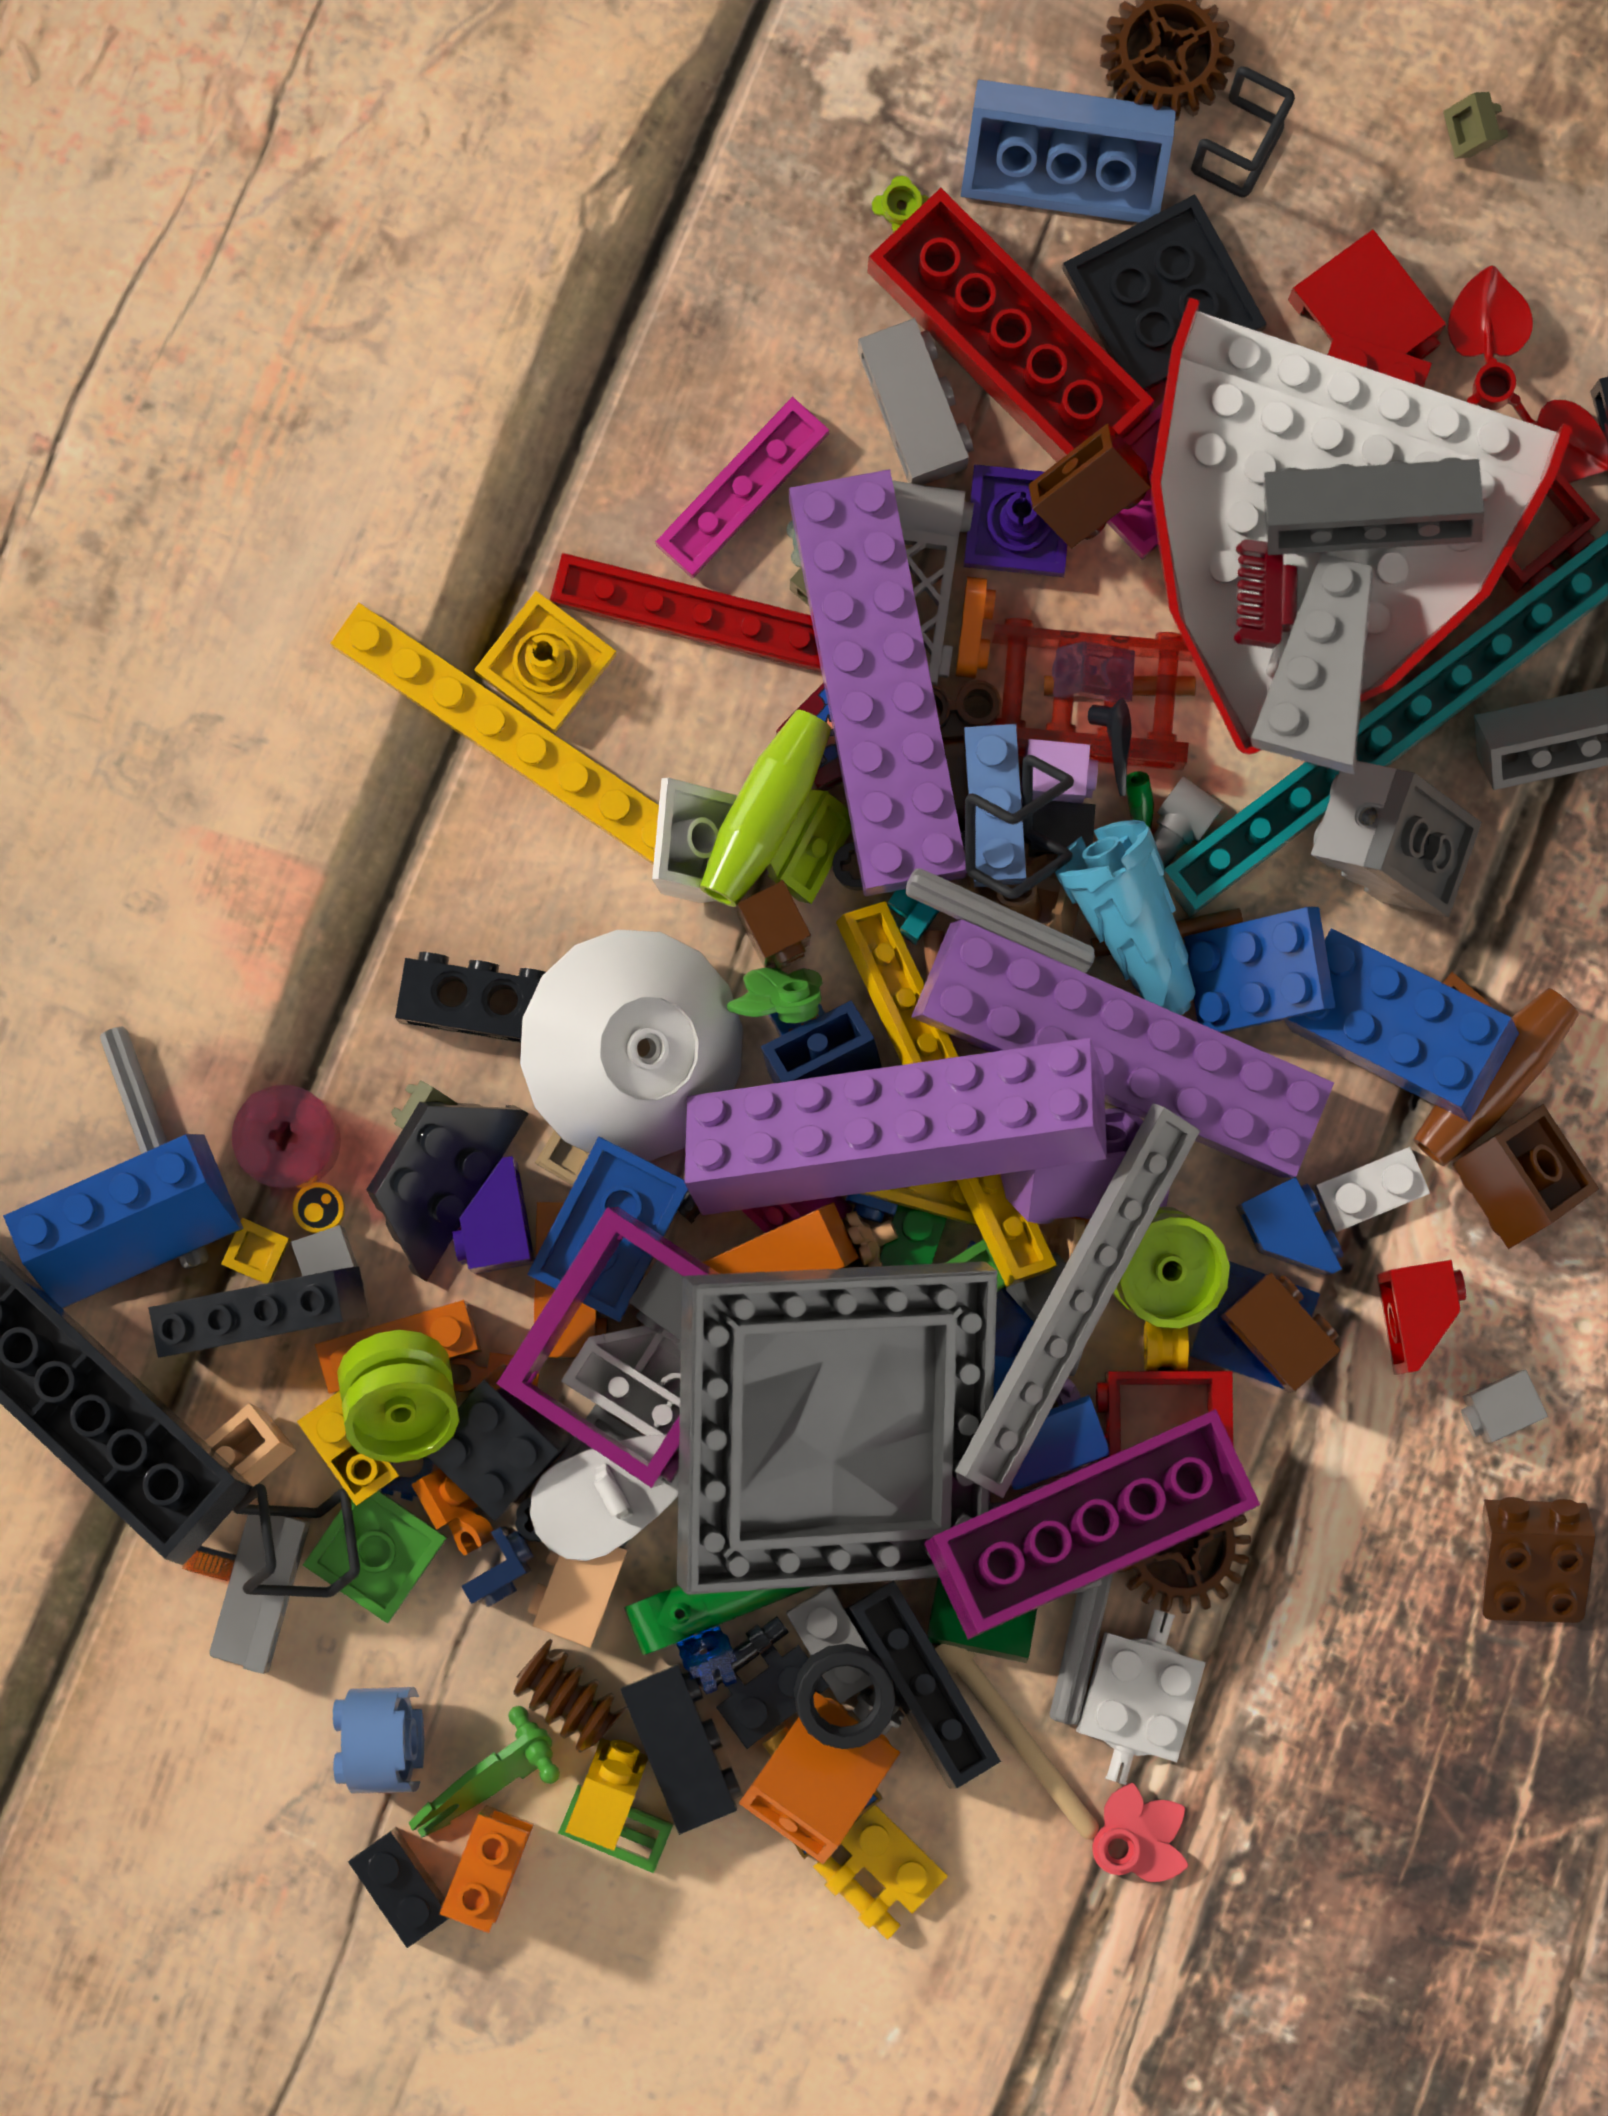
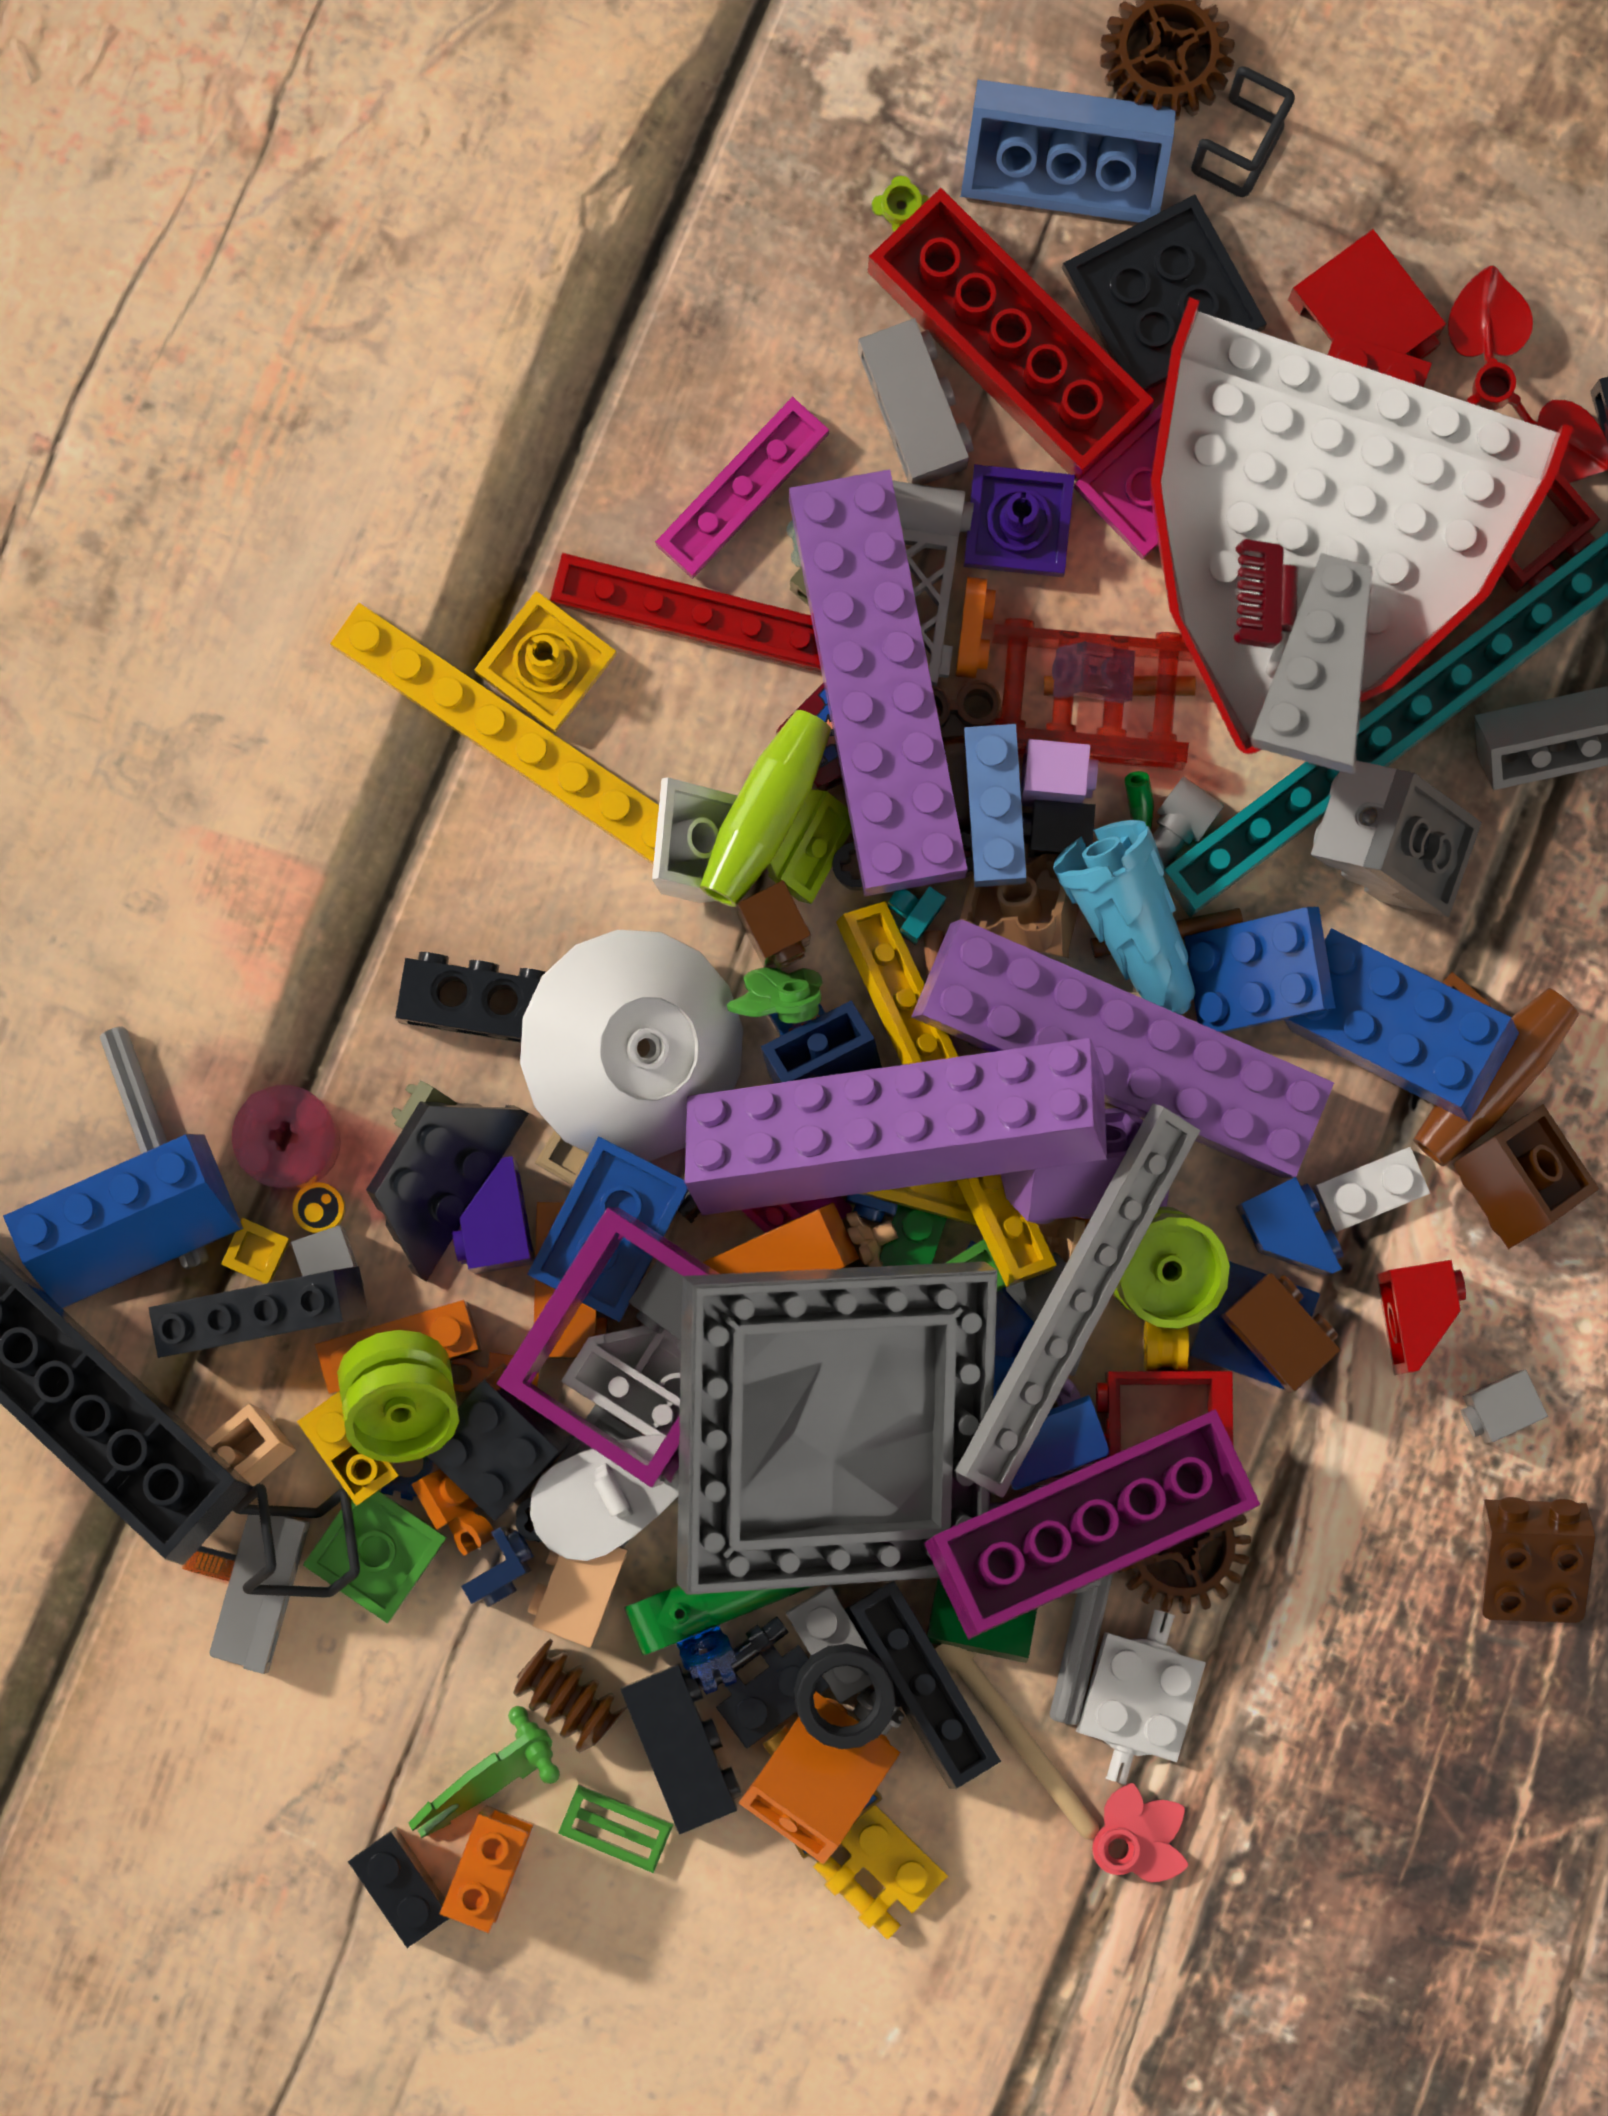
(378, 1740): medium blue brick -> none
(607, 1793): yellow slope -> none
(998, 919): light grey axle -> none
(1025, 814): black piece -> none
(1090, 486): reddish brown brick -> none
(1119, 731): black bar -> none
(1373, 506): dark grey brick -> none
(1473, 125): olive tile -> none

